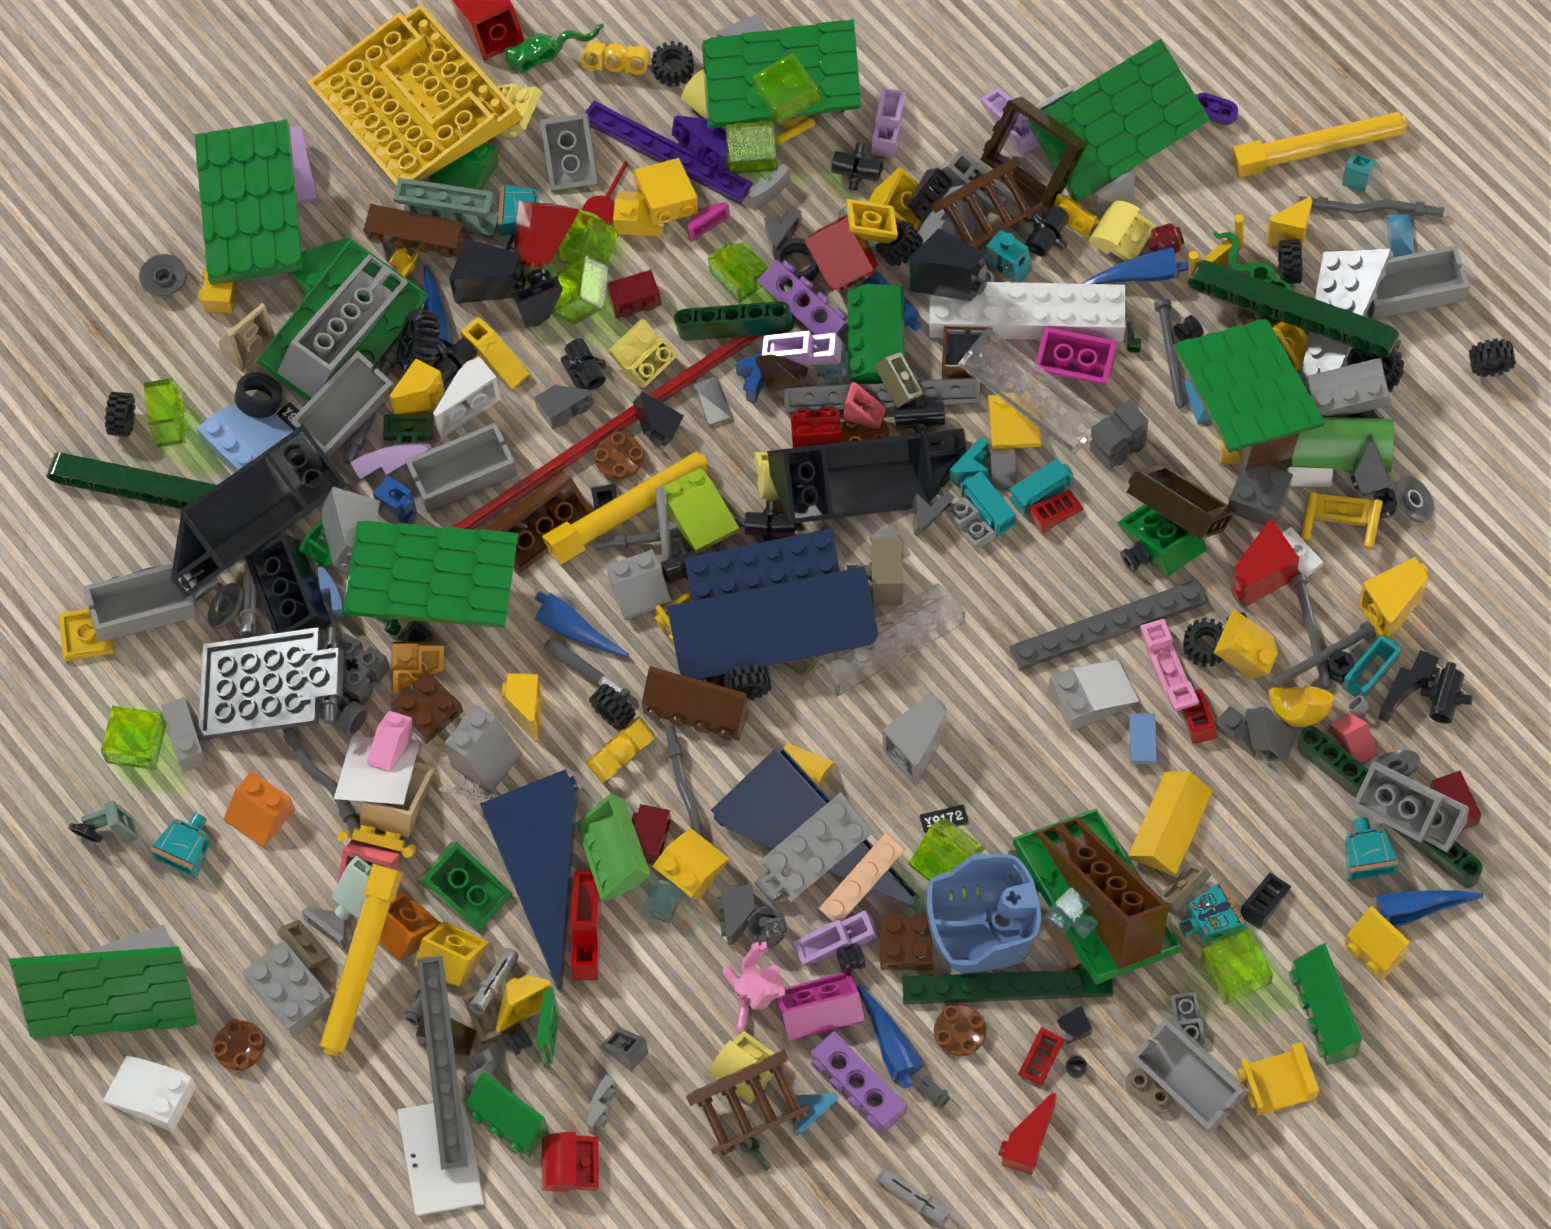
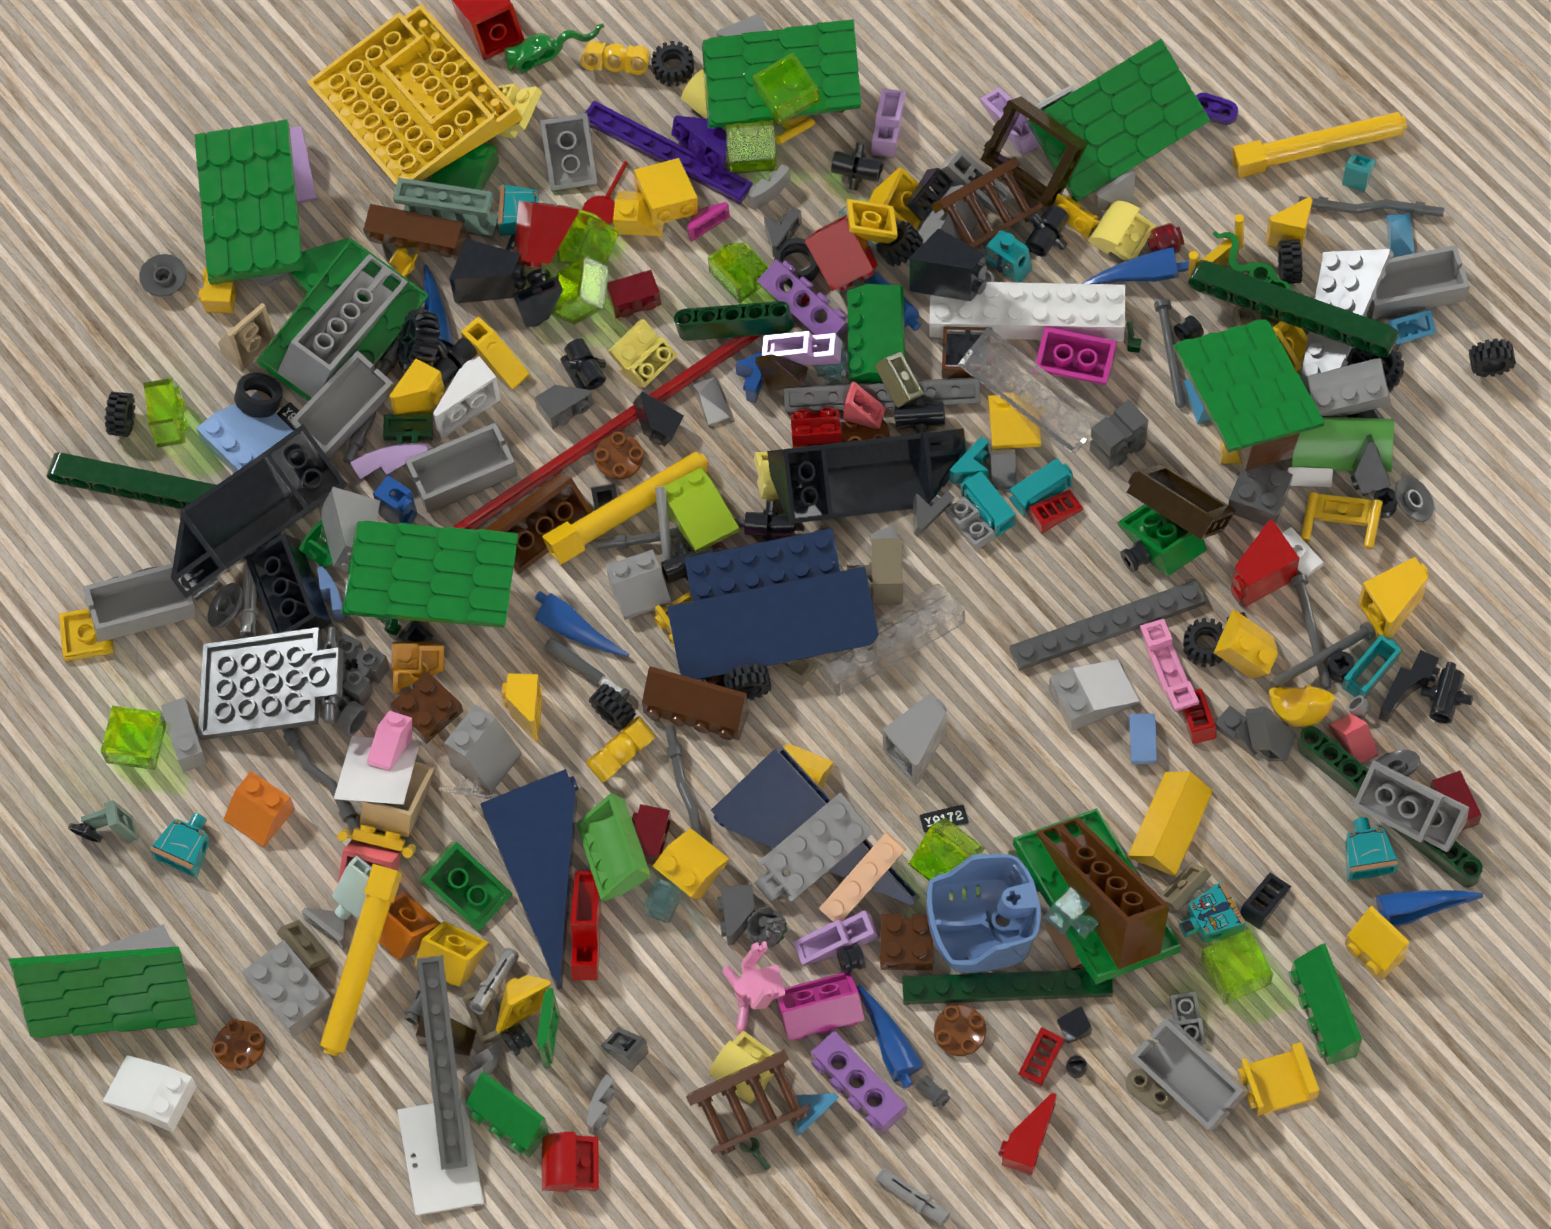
(1413, 325): none -> dark azure slope

